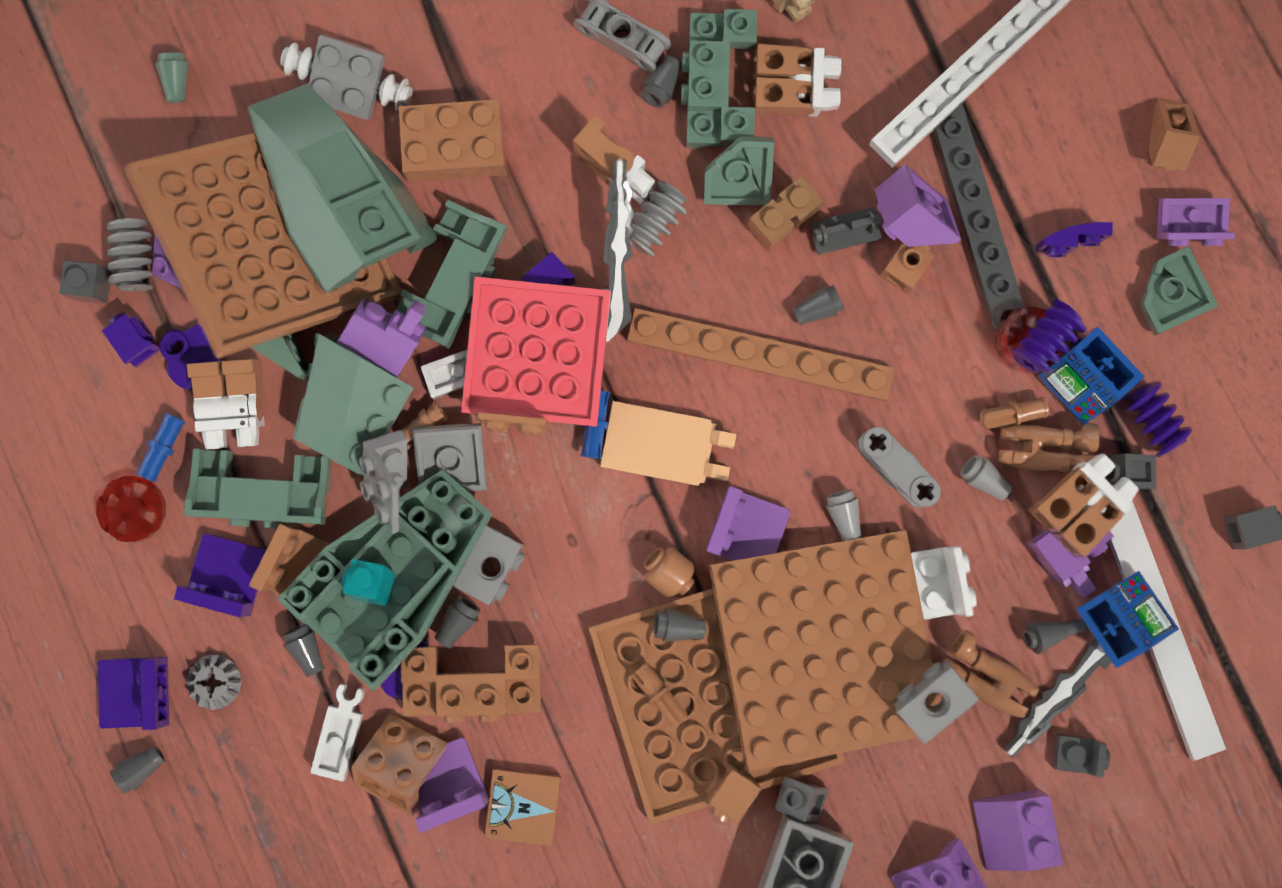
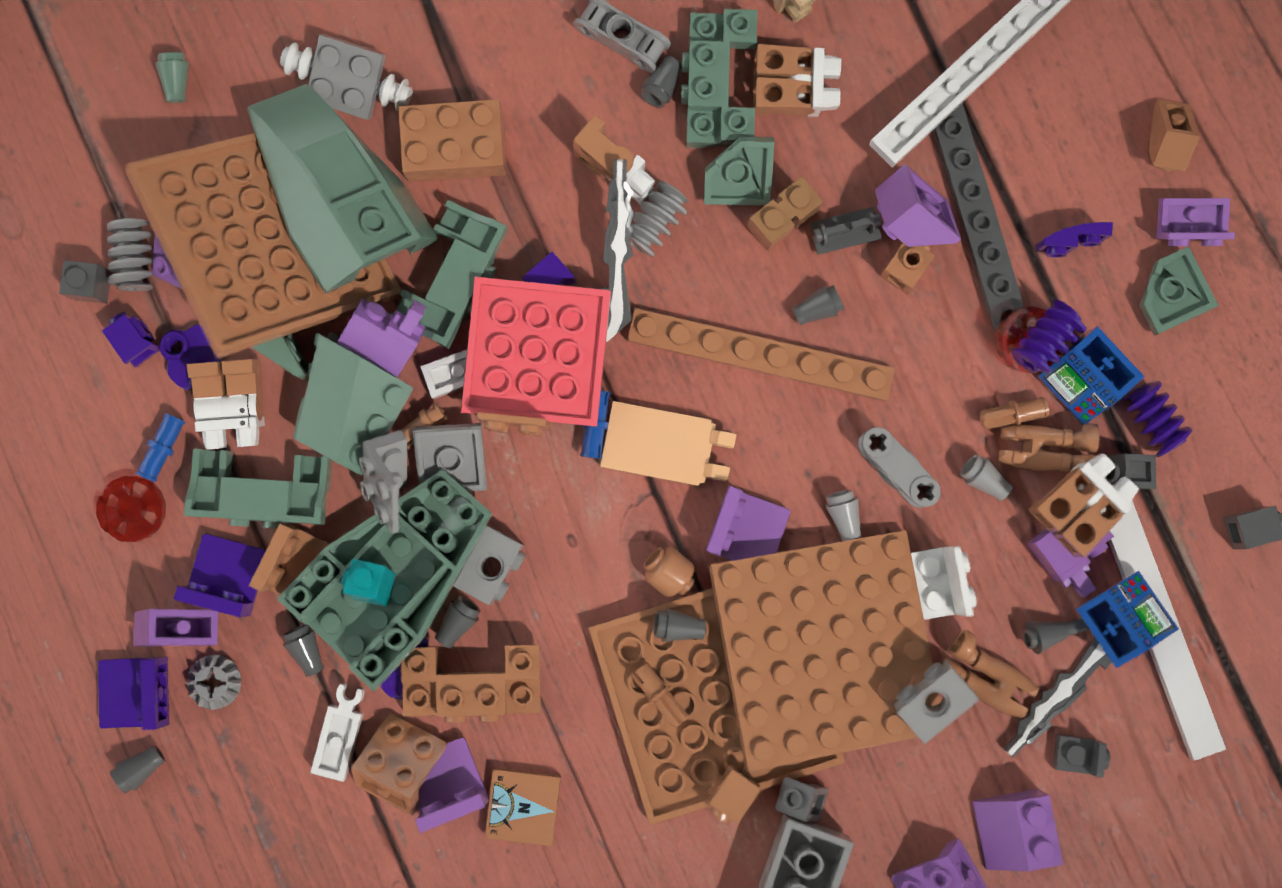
(175, 627): none -> medium lavender hinge

